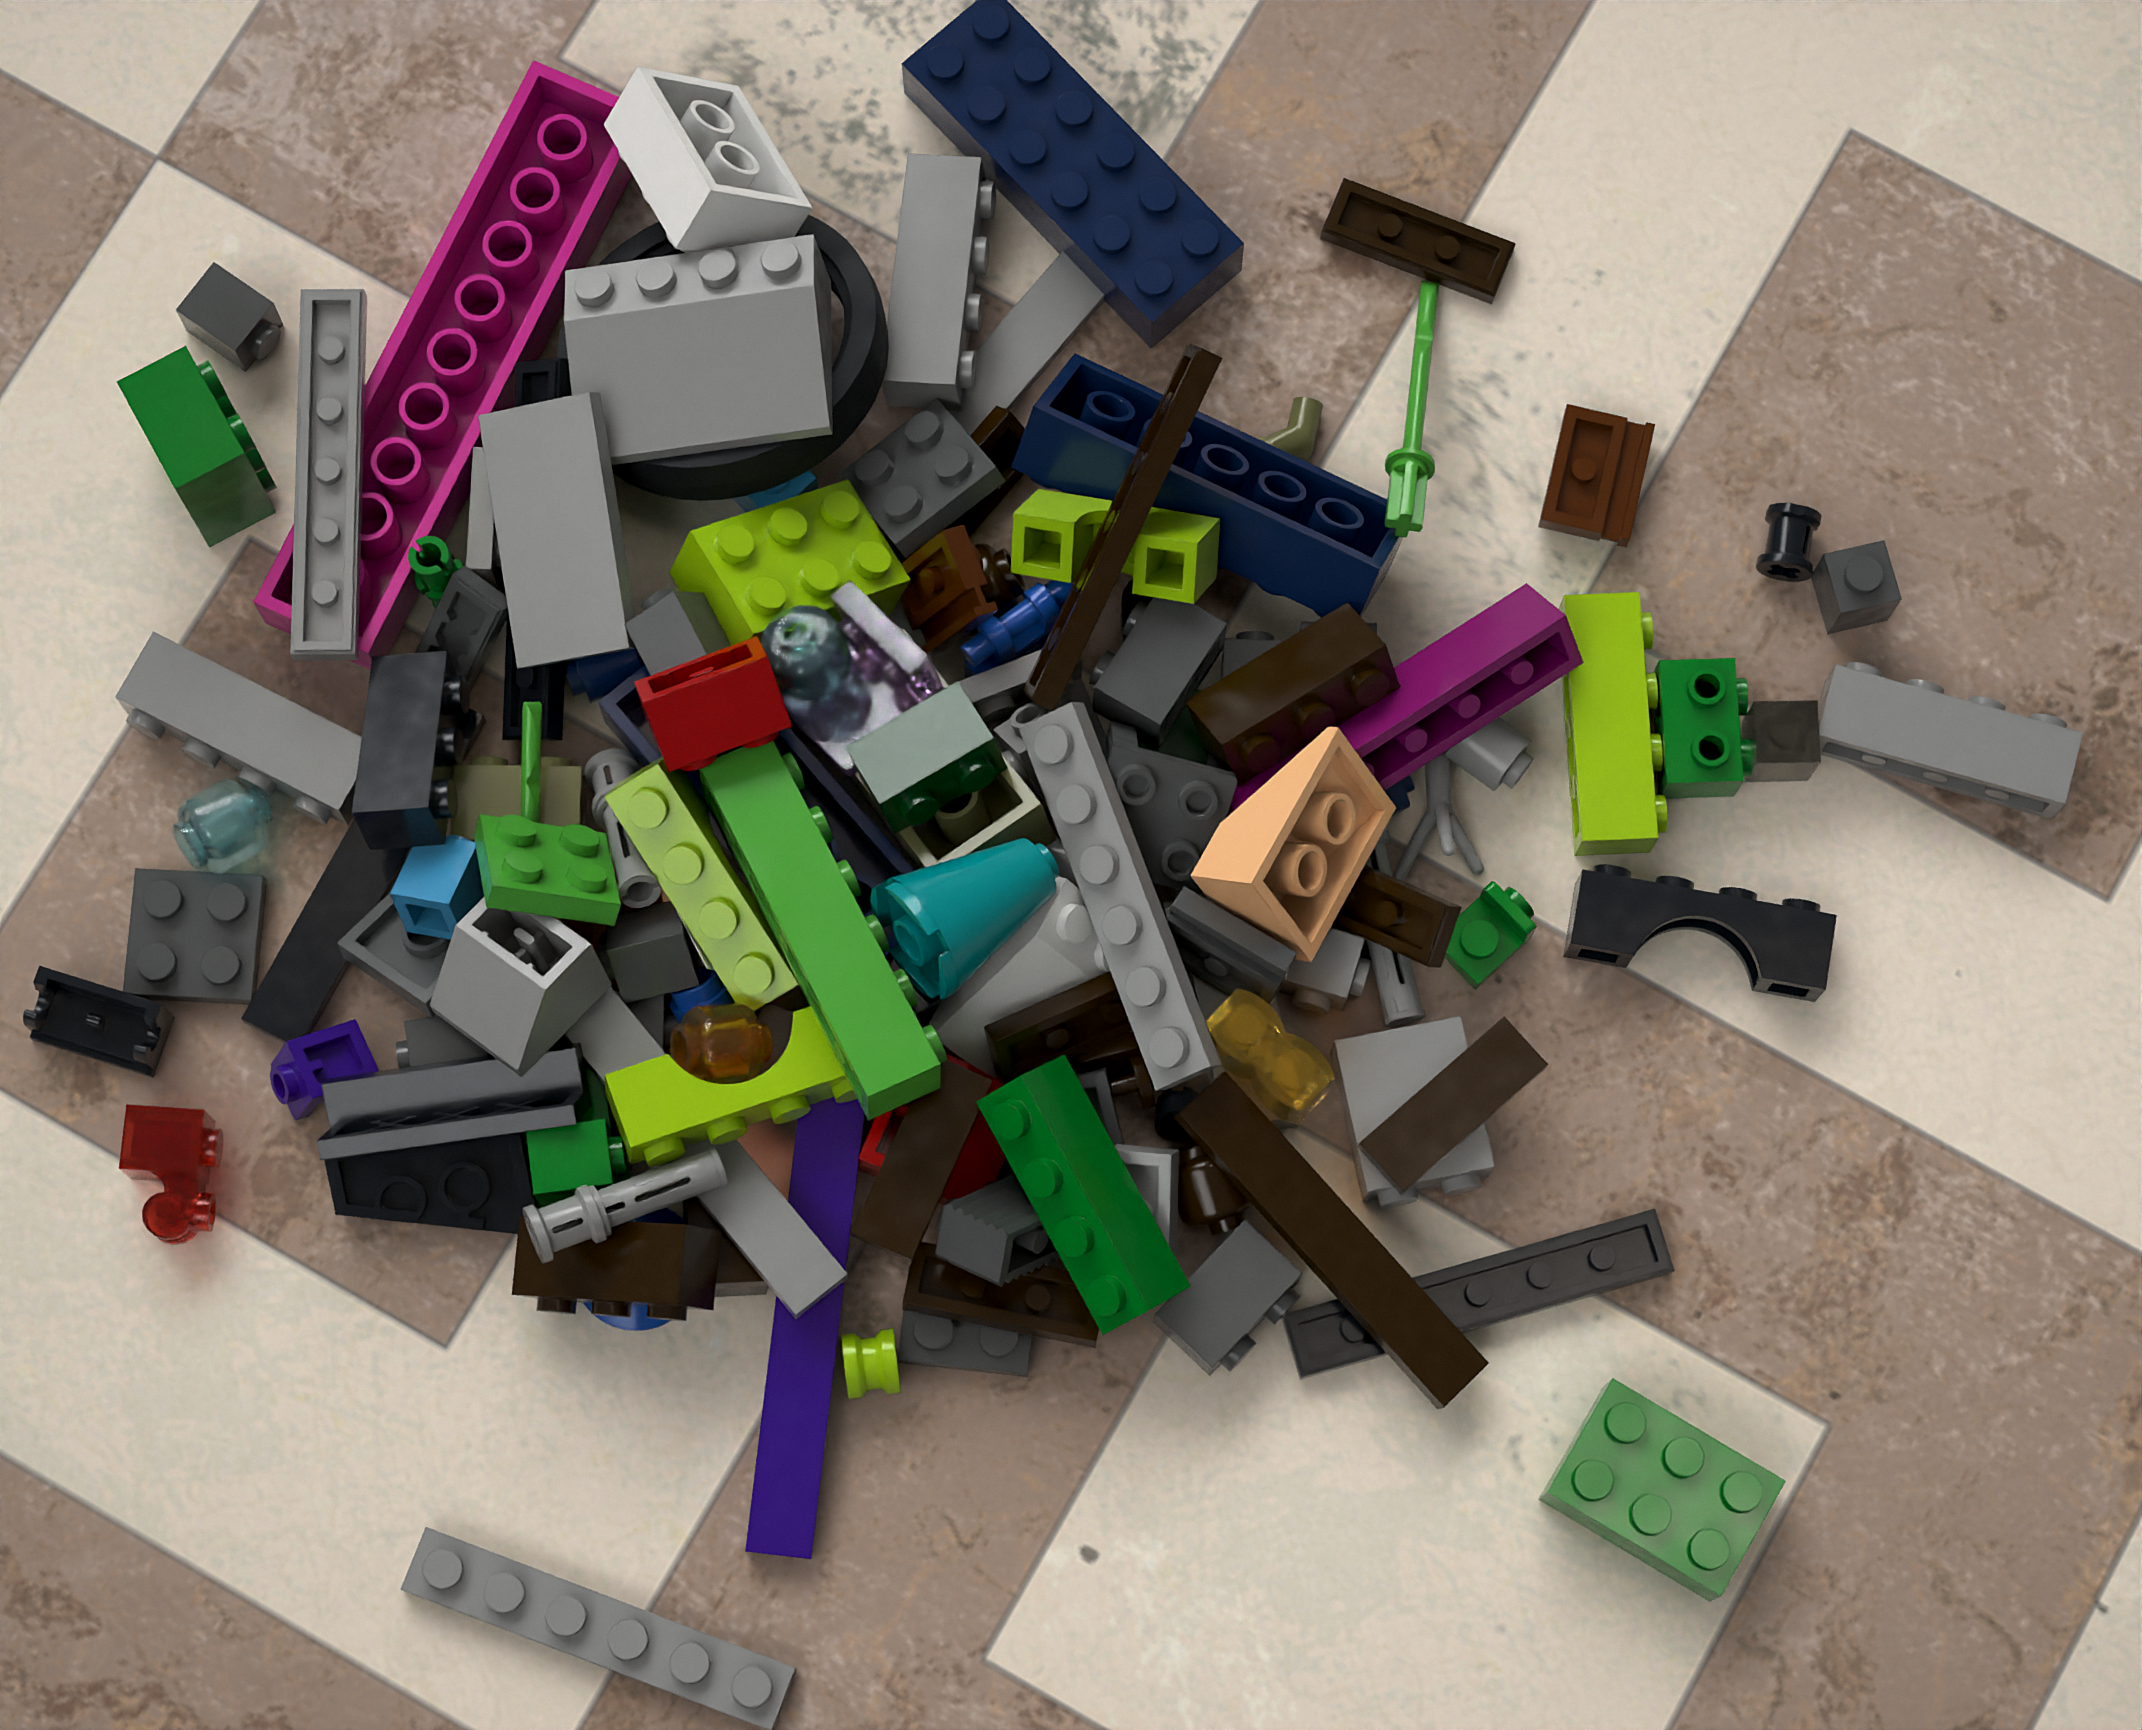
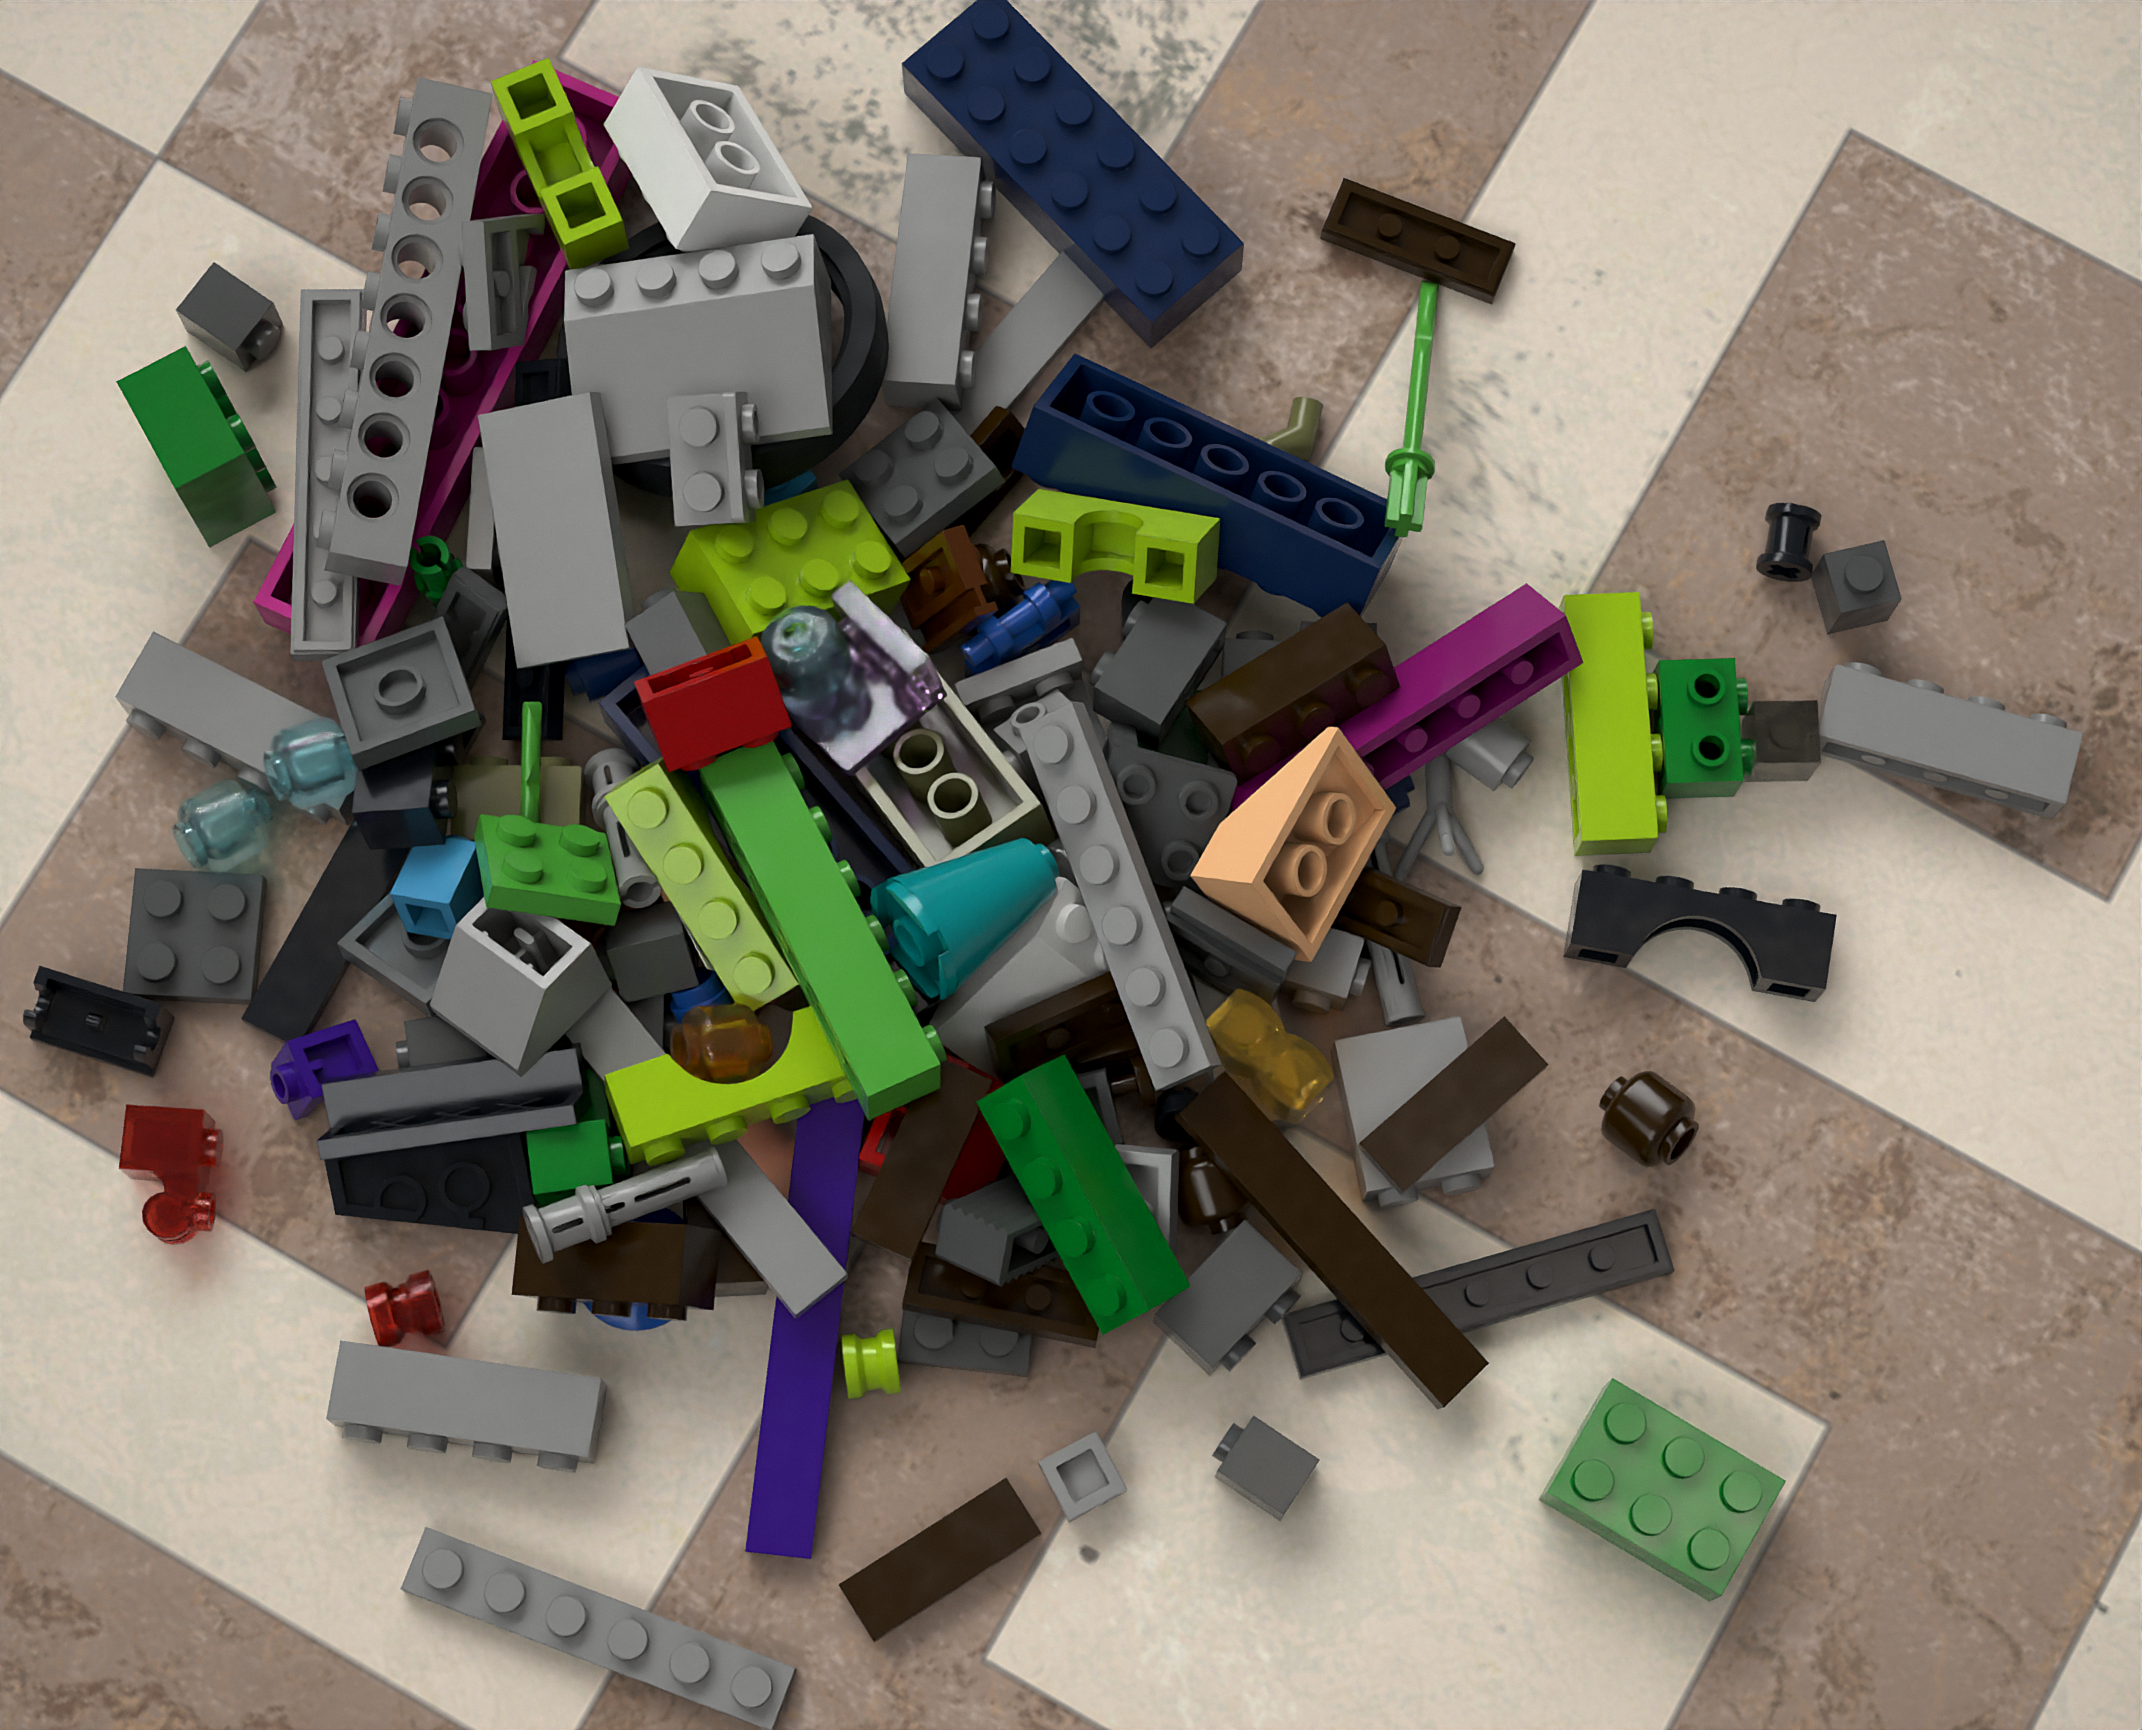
(310, 763): none -> clear light blue head
(400, 693): none -> dark grey plate
(404, 1309): none -> clear red wheel
(457, 123): none -> light grey brick
(466, 1403): none -> light grey brick
(497, 280): none -> light grey wing
(559, 164): none -> lime arch
(714, 458): none -> light grey bracket
(927, 758): brick -> none
(940, 1559): none -> dark brown tile
(1082, 1476): none -> light grey plate
(1121, 526): dark brown tile -> none
(1263, 1466): none -> dark grey brick
(1489, 933): green bracket -> none
(1596, 475): reddish brown plate -> none
(1648, 1119): none -> dark brown head

